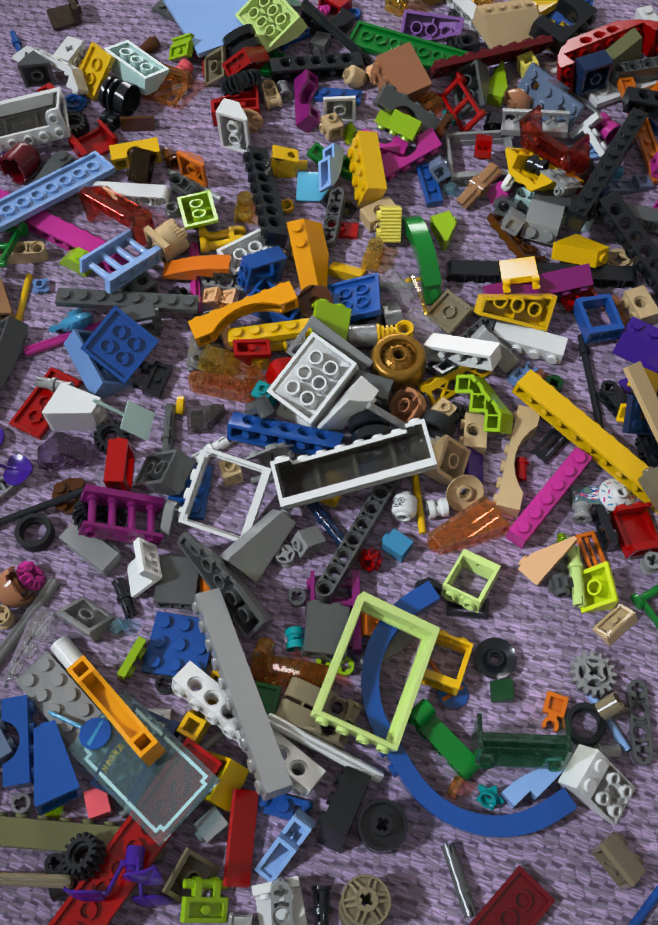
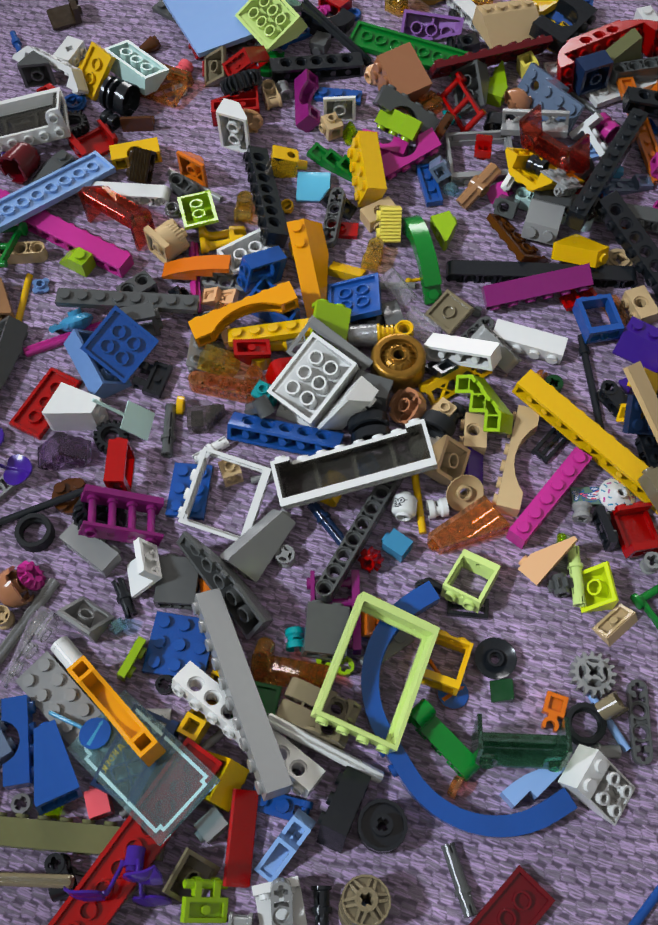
(49, 383): light grey pin -> none
(92, 861): black tyre -> none
(124, 273): light blue fence -> none
(164, 472): dark grey slope -> none
(169, 517): light grey beam -> none
(170, 158): reddish brown cone -> none
(181, 48): lime plate -> none
(241, 37): black wheel -> none
(270, 453): light grey hinge -> none
(296, 603): dark grey bush -> none
(308, 294): reddish brown plate -> none
(308, 541): light grey brick -> none
(330, 166): light blue slope -> none
(354, 77): tan head -> none
(385, 415): light grey bar -> none
(419, 294): clear yellow piece -> none
(489, 802): teal plate -> none
(513, 221): light grey brick -> none
(519, 271): flag -> none
(519, 309): yellow wedge -> none
(519, 372): medium blue plate -> none
(521, 469): red pin -> none
(583, 551): orange tile -> none
(618, 861): dark tan slope -> none

